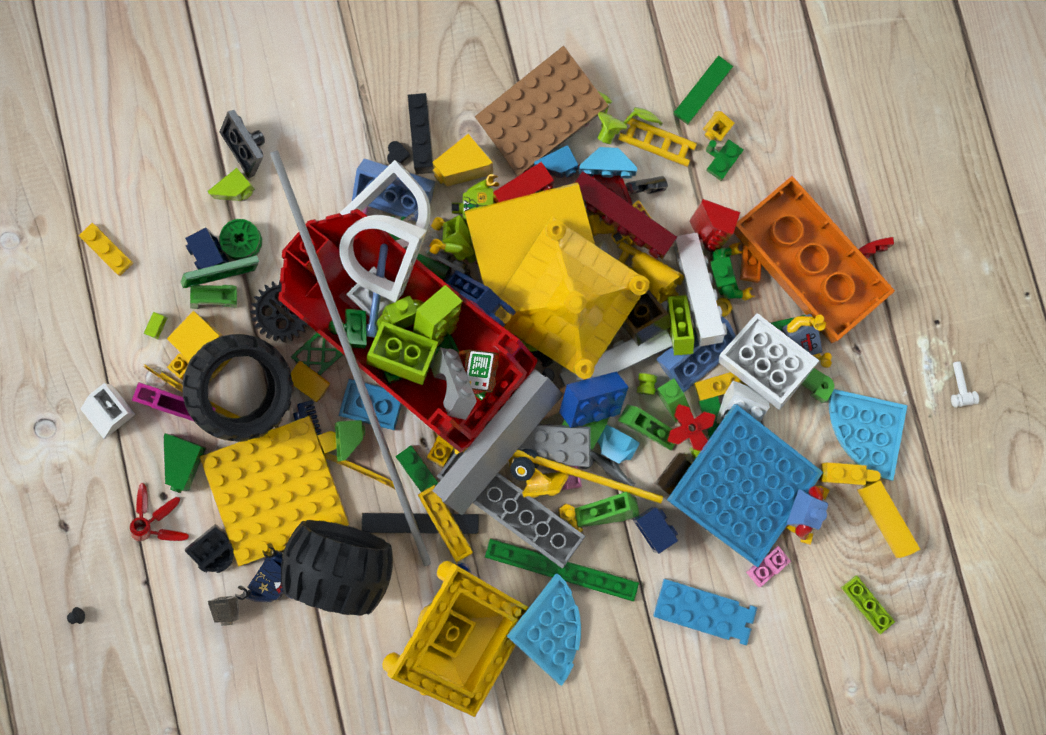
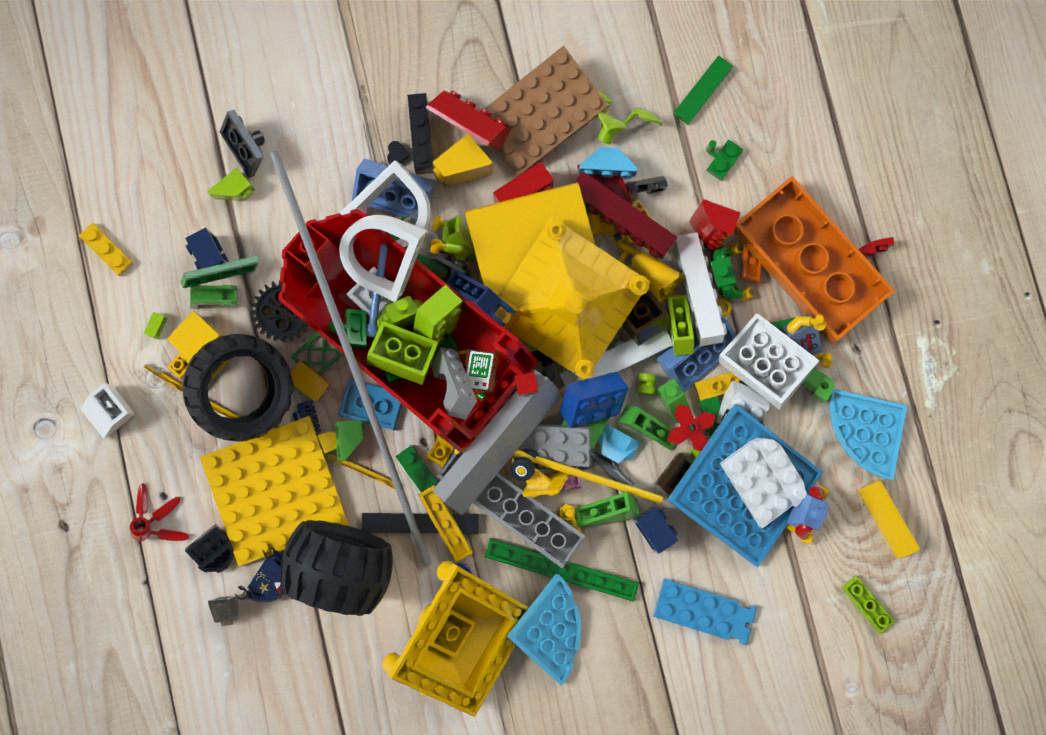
(76, 616): black piece -> none
(161, 400): dark pink slope -> none
(180, 462): green slope -> none
(240, 229): green wheel -> none
(470, 119): none -> red slope
(476, 196): torso -> none
(526, 384): none -> red tile
(560, 163): dark azure slope -> none
(663, 151): yellow bar -> none
(723, 124): yellow brick -> none
(764, 479): none -> white plate
(771, 565): bright pink slope -> none
(848, 474): yellow hinge -> none
(964, 398): white piece -> none

